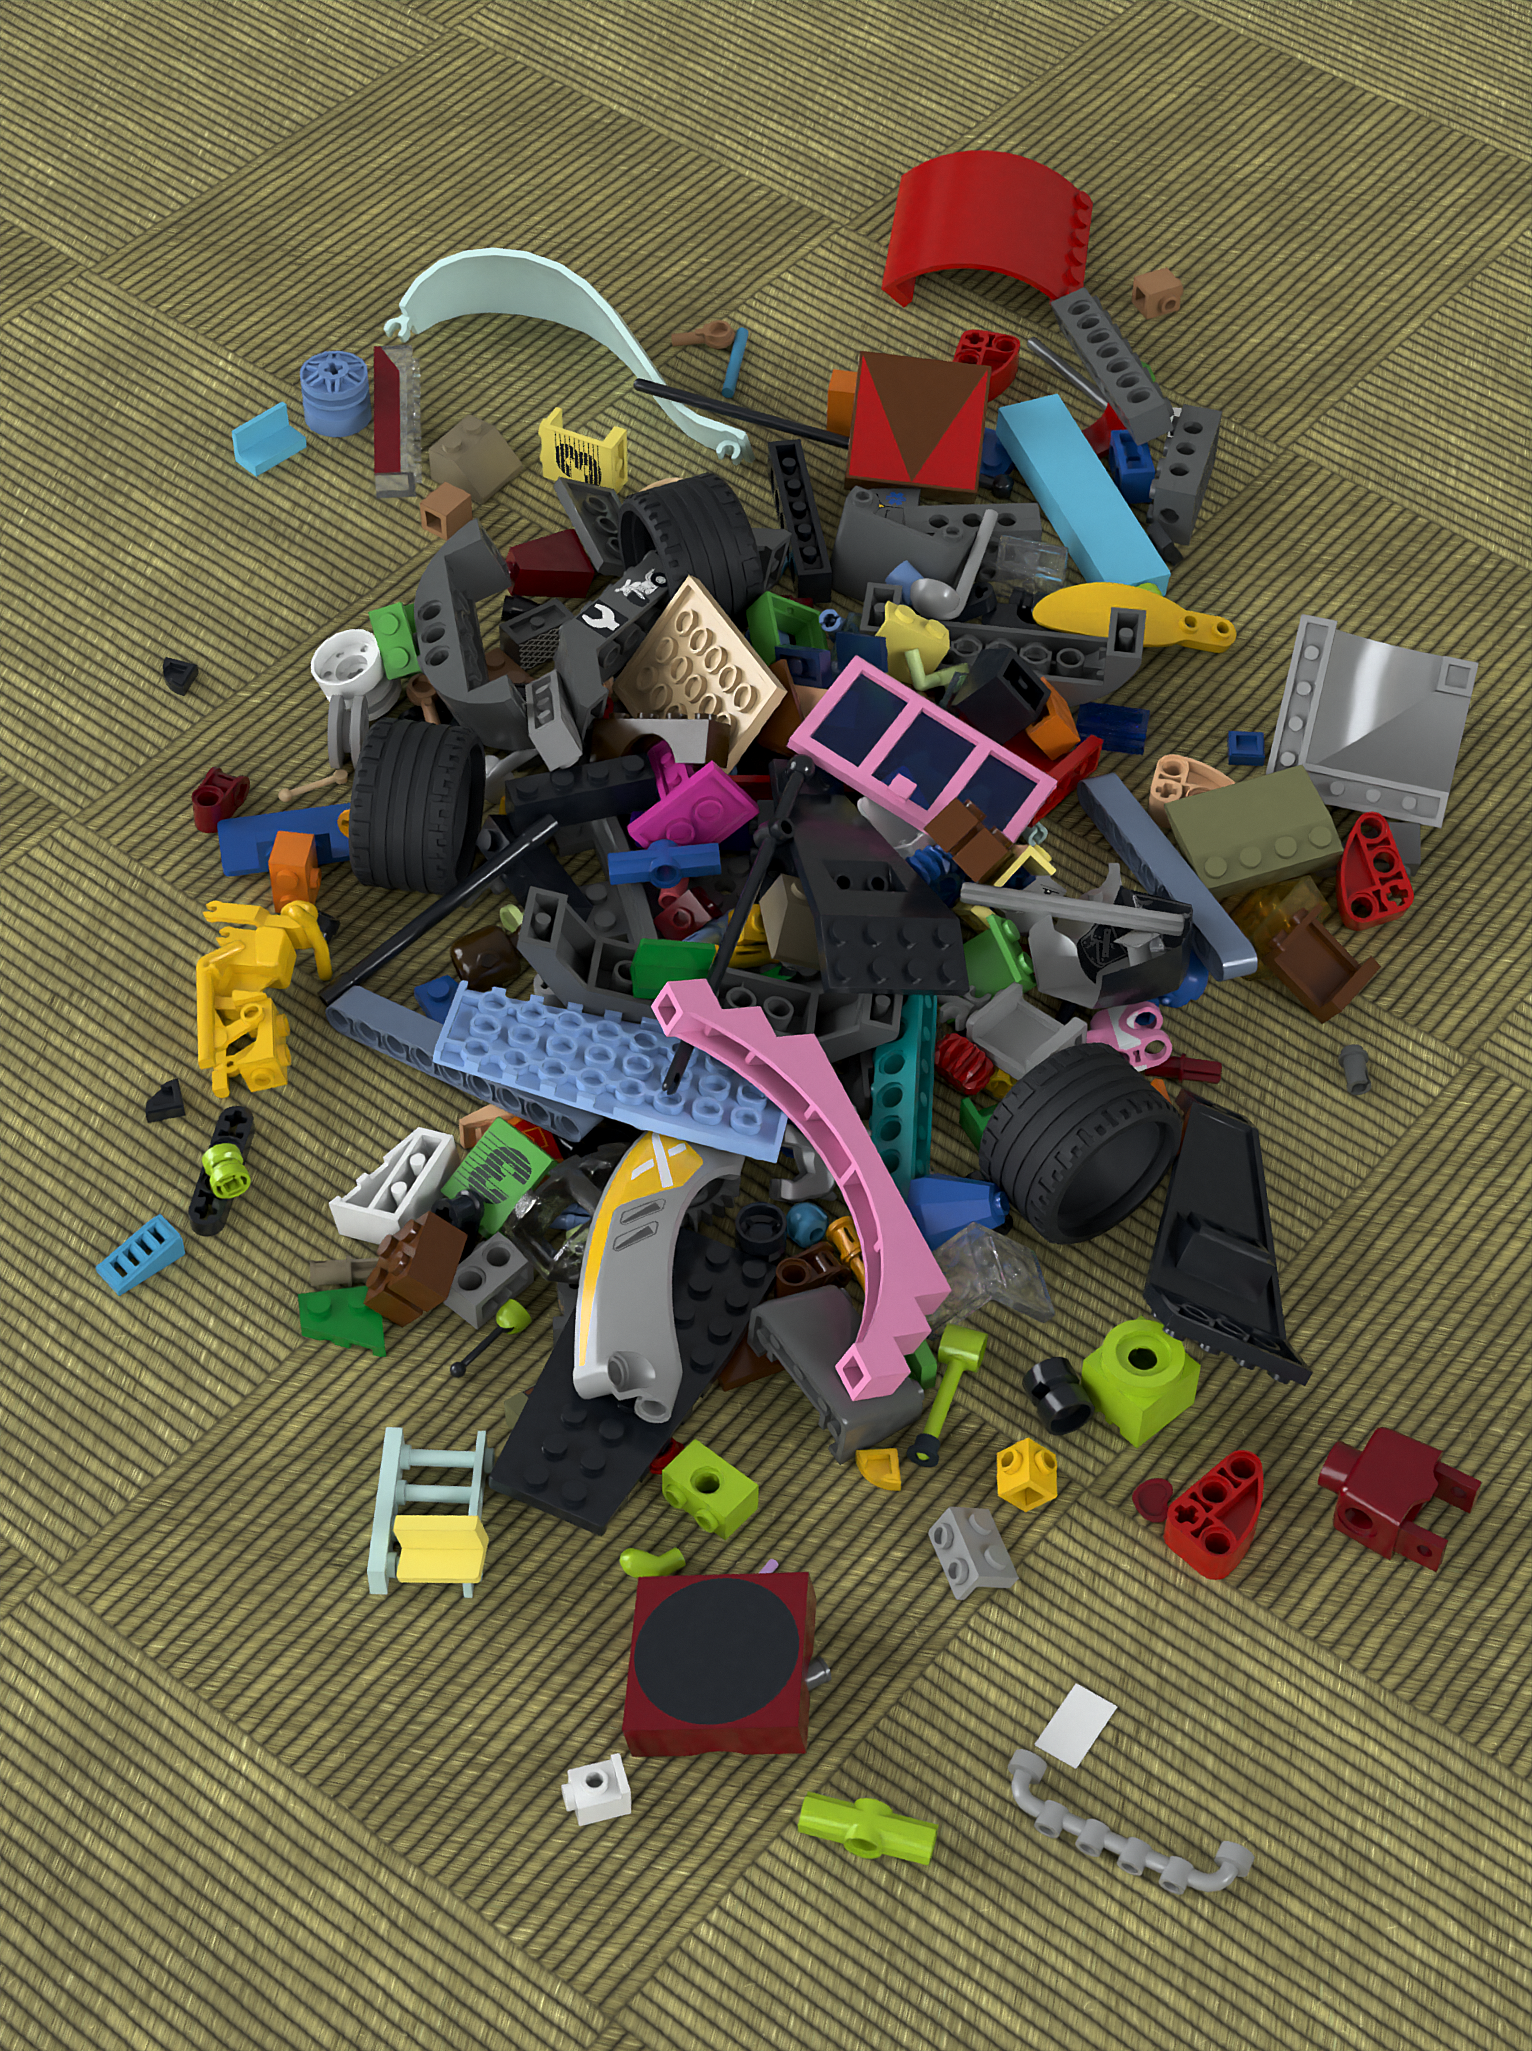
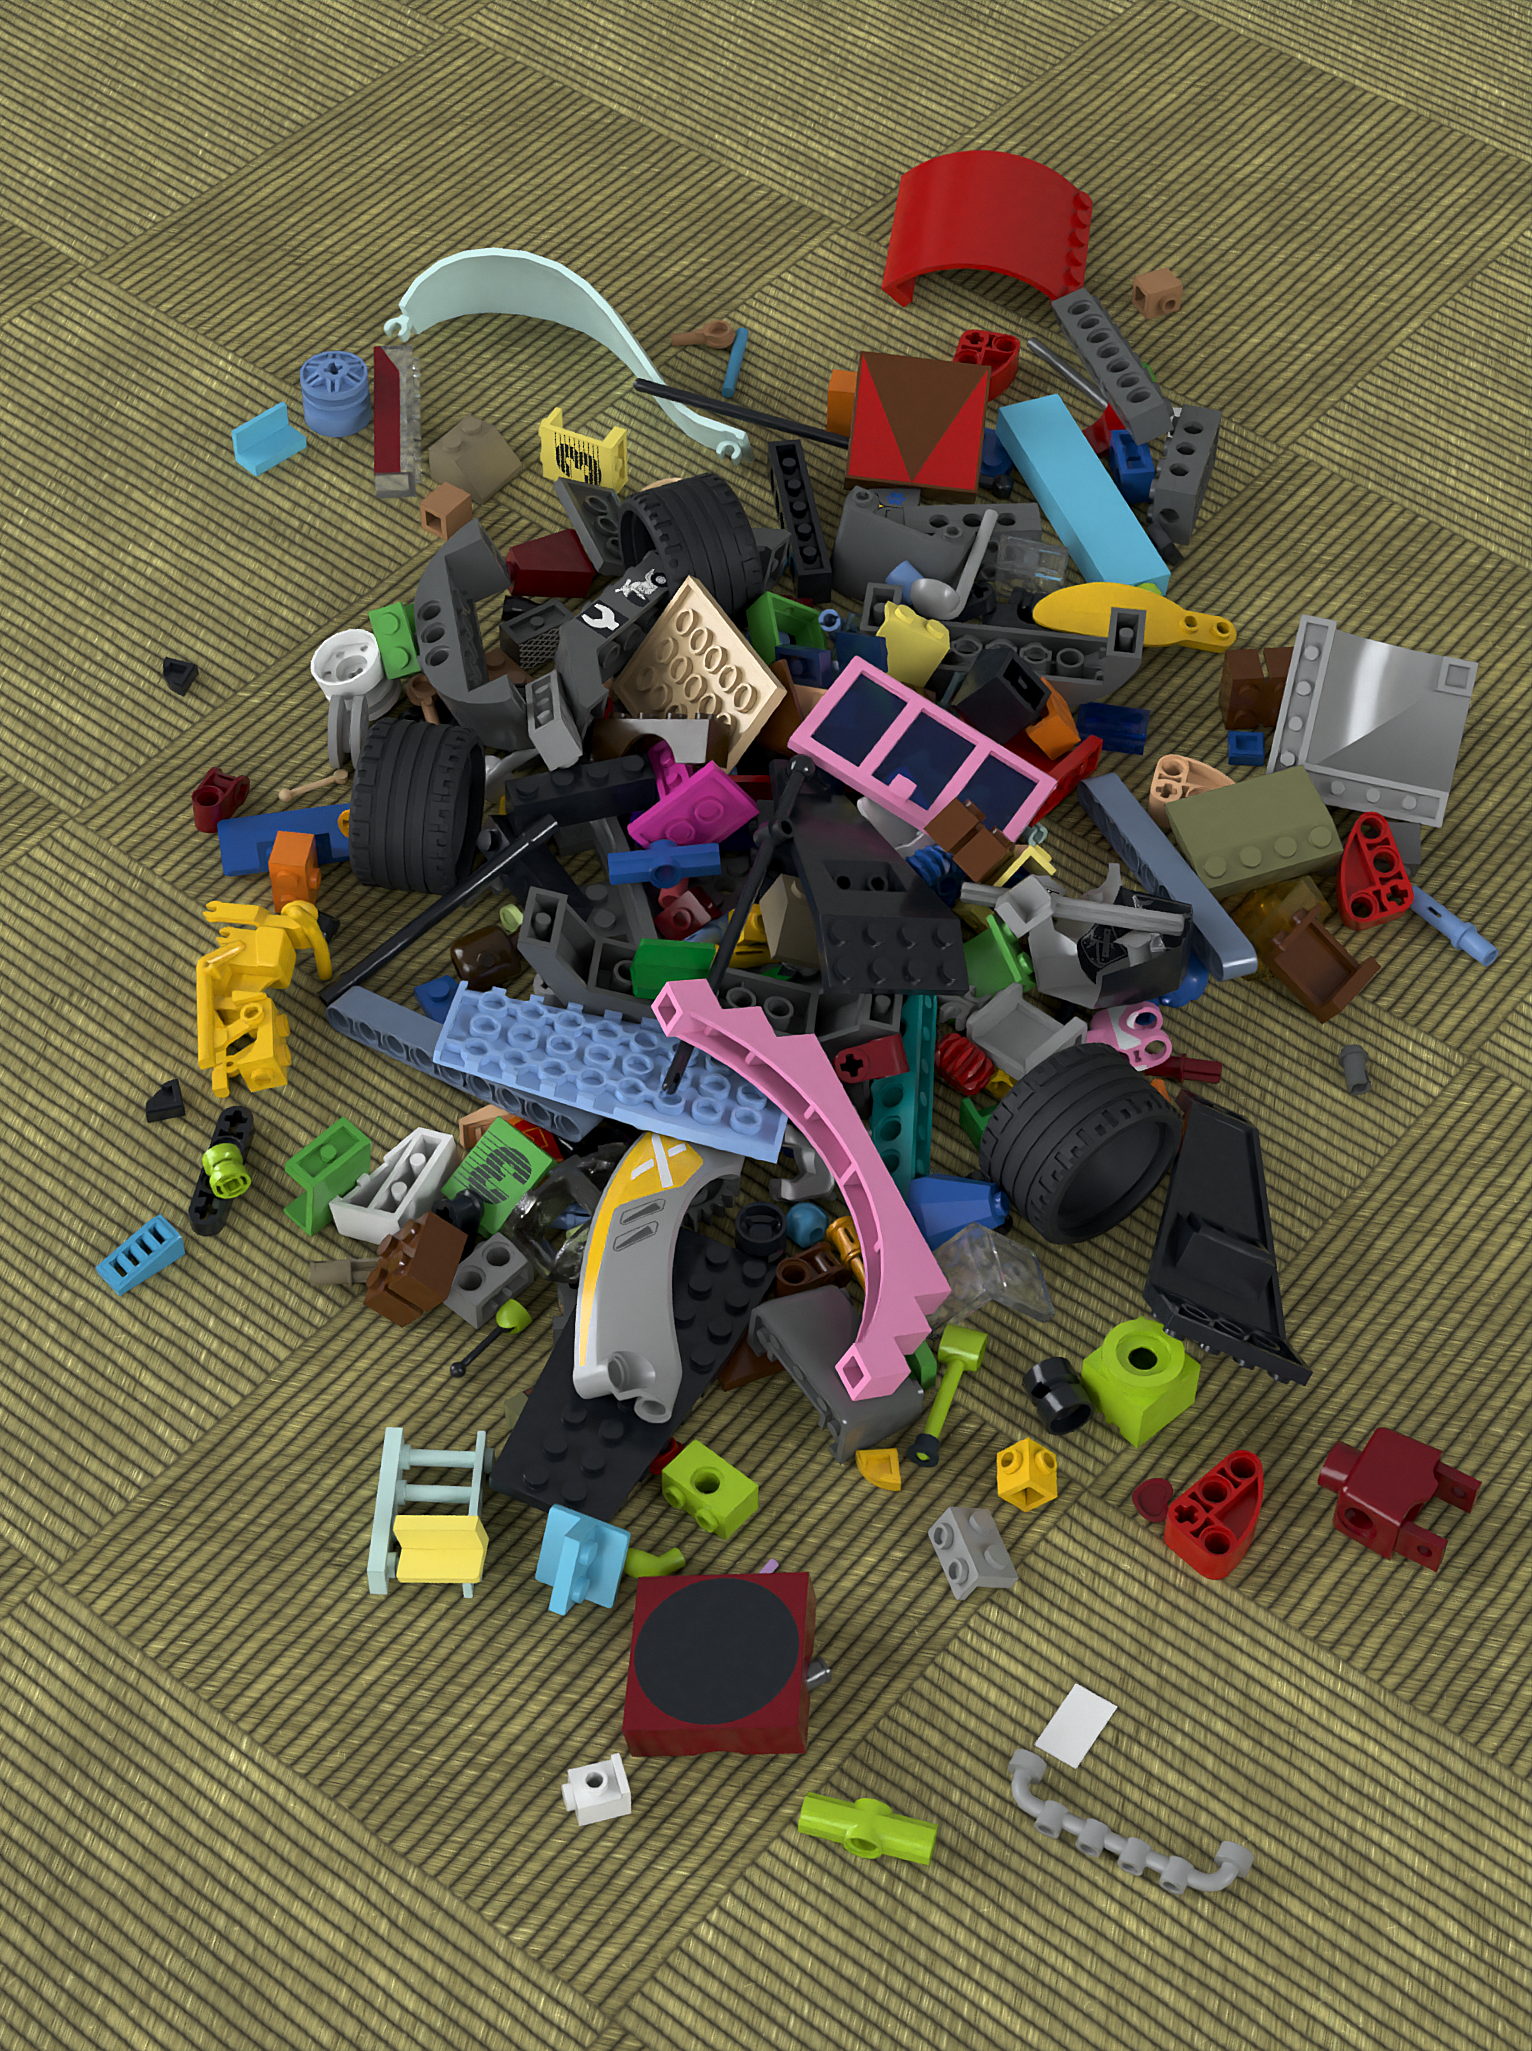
(327, 1170): none -> bright green panel
(342, 1319): green wing -> none
(581, 1559): none -> medium azure bracket
(877, 1060): none -> dark red piece
(938, 678): yellowish green plate -> none
(1025, 905): none -> light grey panel
(1246, 694): none -> reddish brown piece
(1462, 935): none -> medium blue pin

